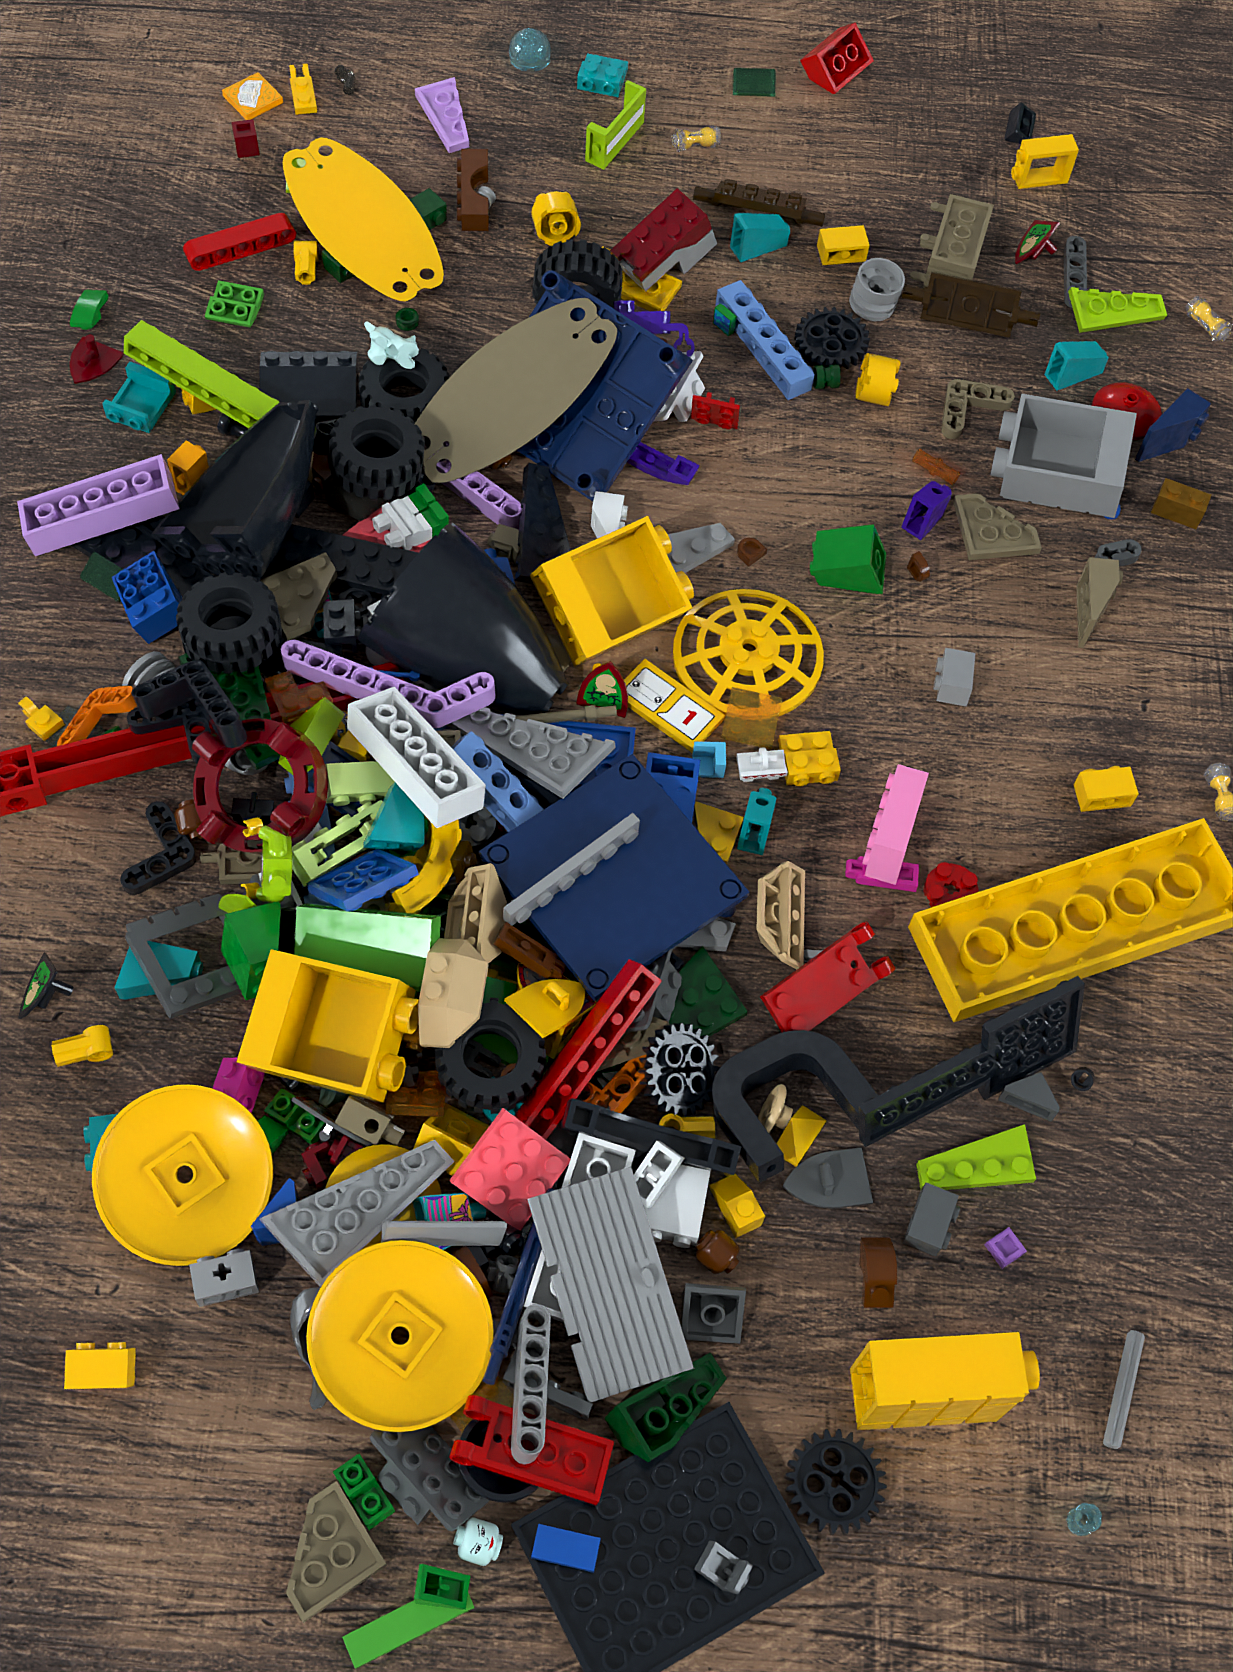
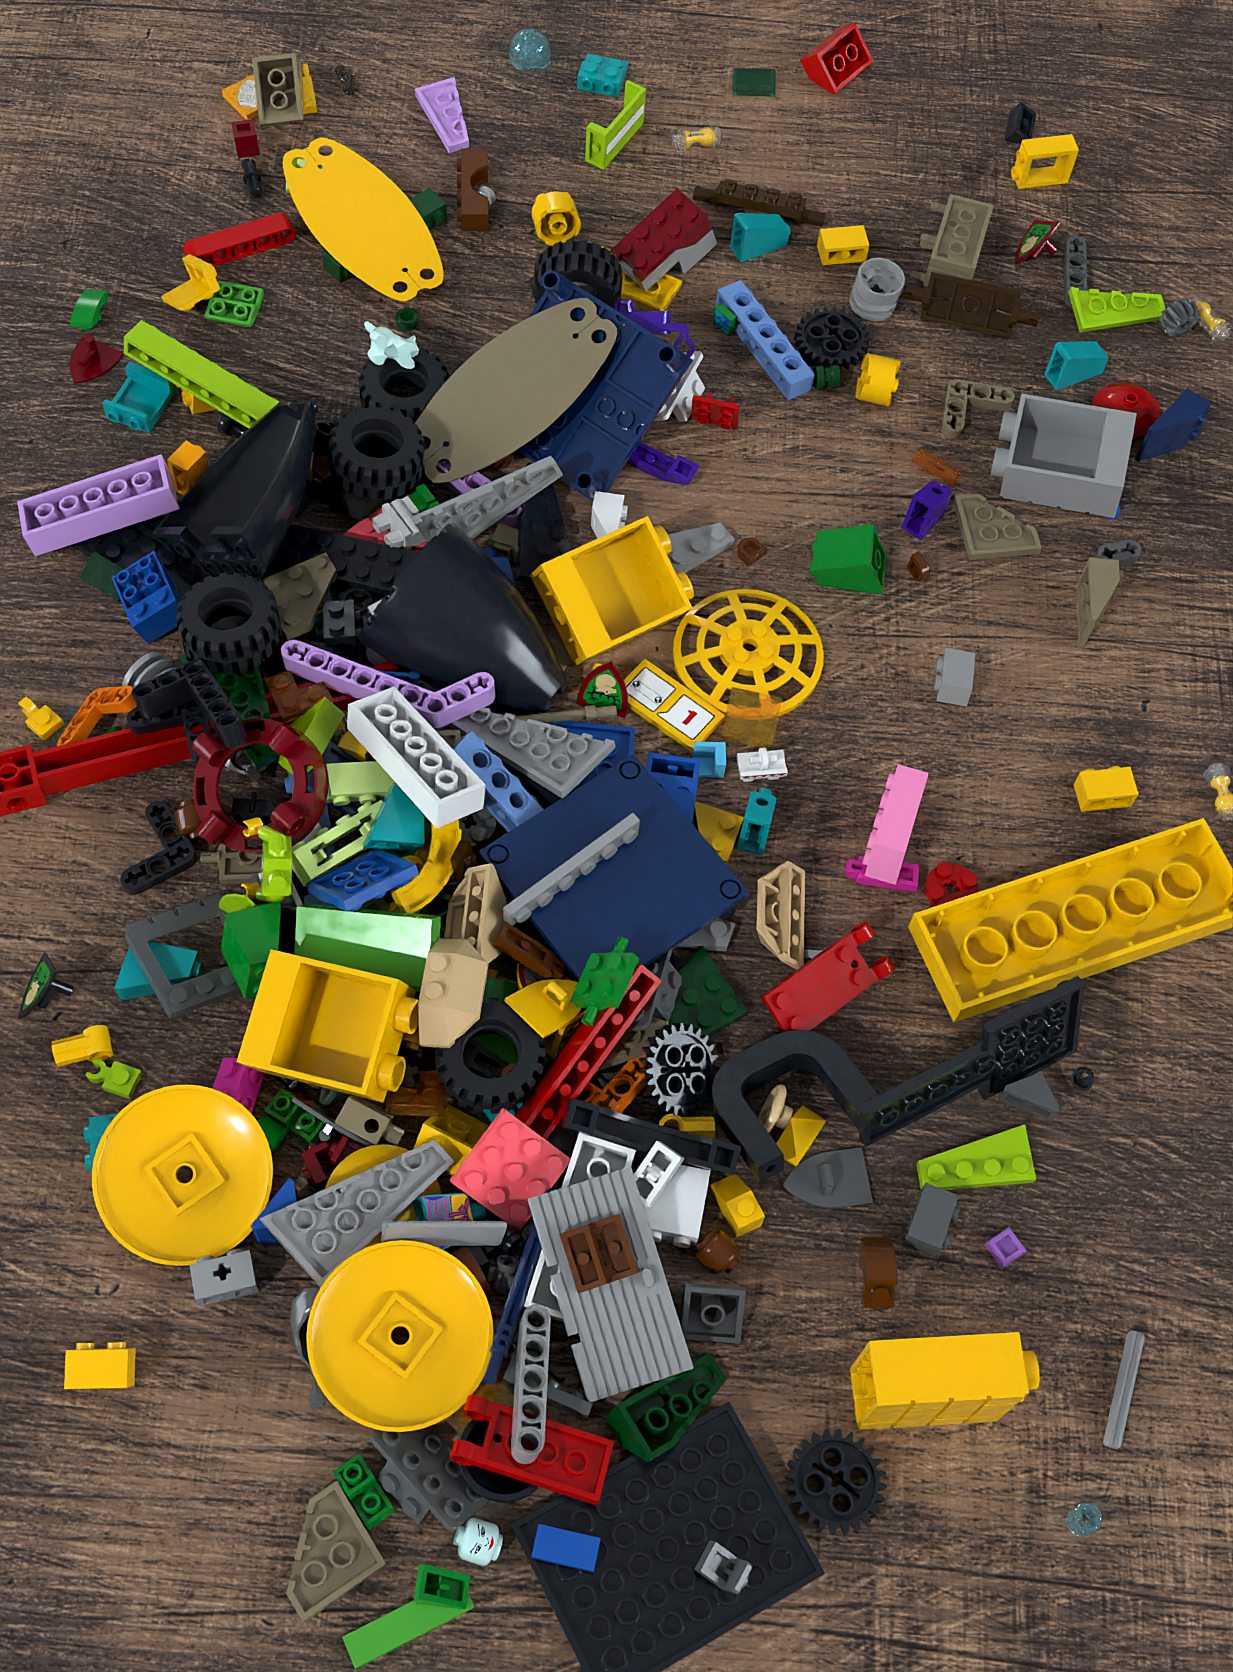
(118, 1079): none -> lime plate
(200, 287): none -> yellow bracket
(251, 178): none -> black axle
(279, 89): none -> dark tan slope
(305, 261): yellow piece -> none
(317, 376): black piece -> none
(489, 503): none -> light grey wing
(599, 1253): none -> reddish brown slope
(604, 980): none -> green plate
(810, 758): yellow plate -> none
(1179, 317): none -> dark grey gear
(1181, 503): pearl gold brick -> none

